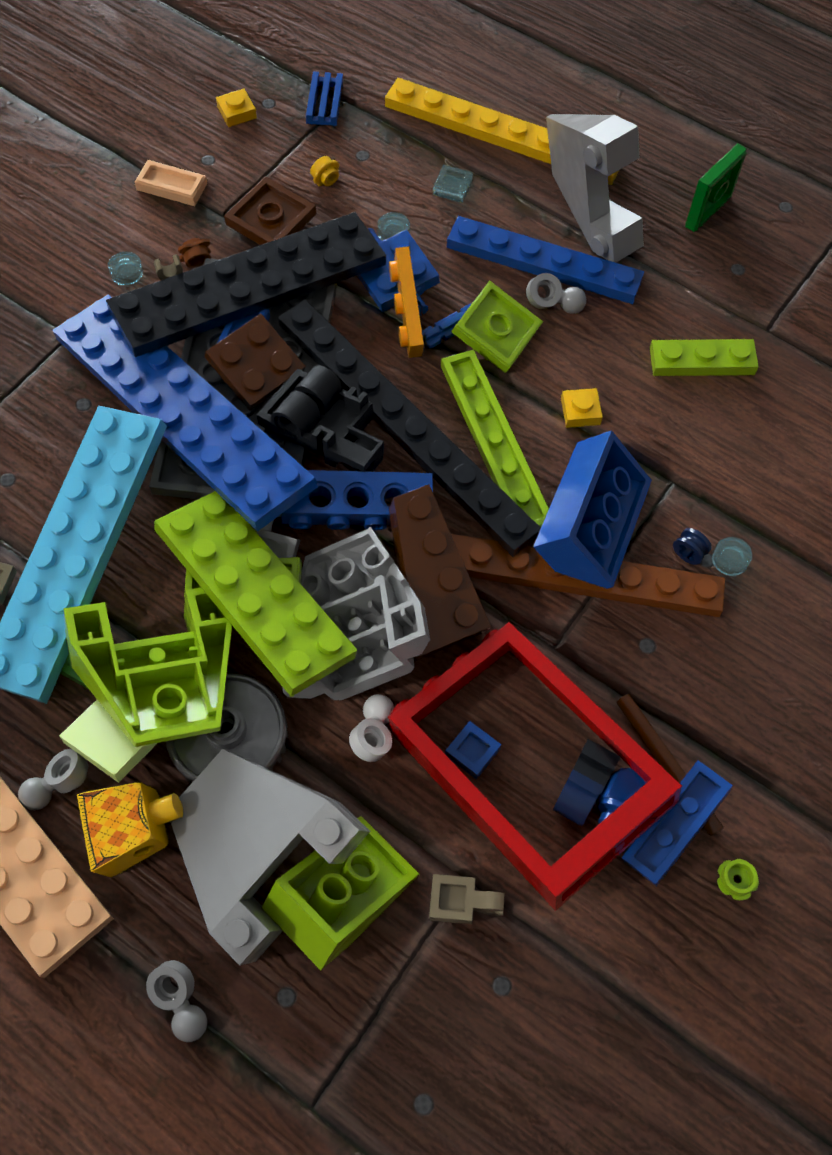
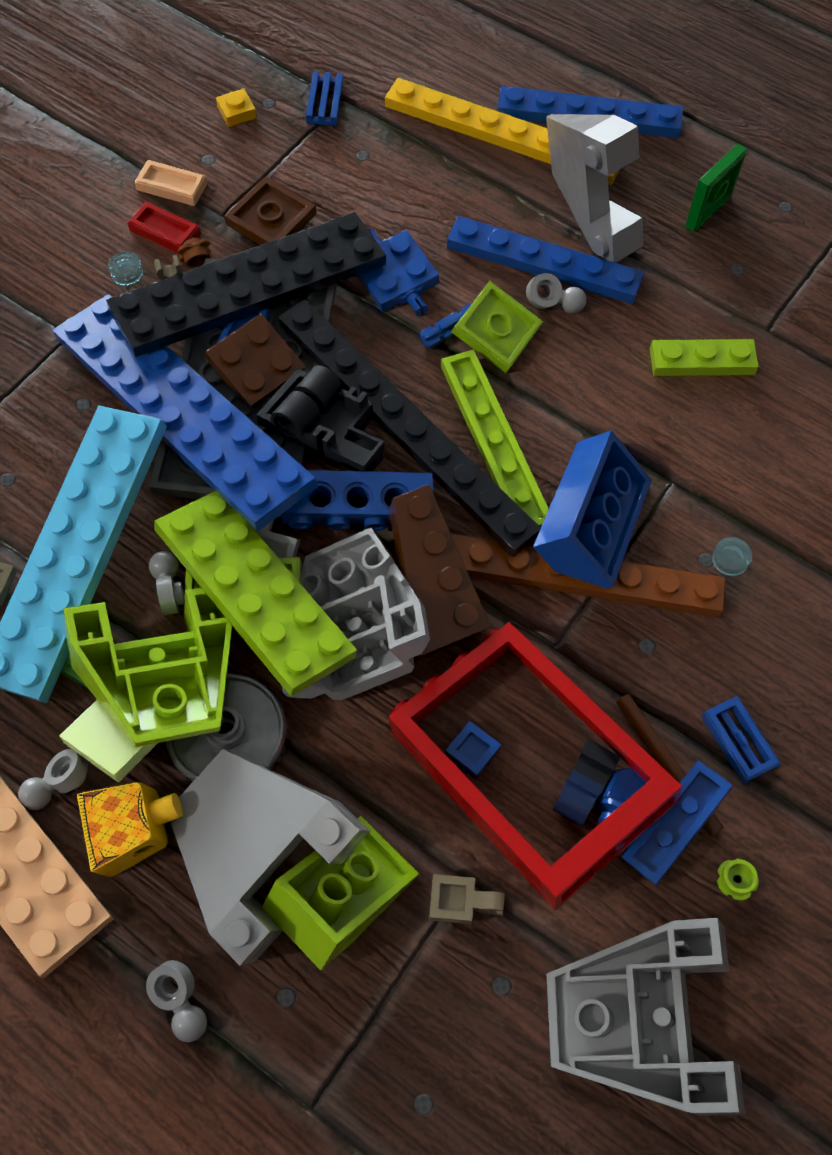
(162, 226): none -> red tile
(164, 568): none -> light grey plate
(325, 171): yellow plate -> none
(371, 737): white plate -> none
(392, 224): clear light blue tile -> none
(406, 302): light orange plate -> none
(452, 183): clear light blue tile -> none
(538, 104): none -> blue plate
(581, 407): yellow plate -> none
(628, 1018): none -> light grey wedge
(692, 546): dark blue bush -> none
(728, 747): none -> blue tile

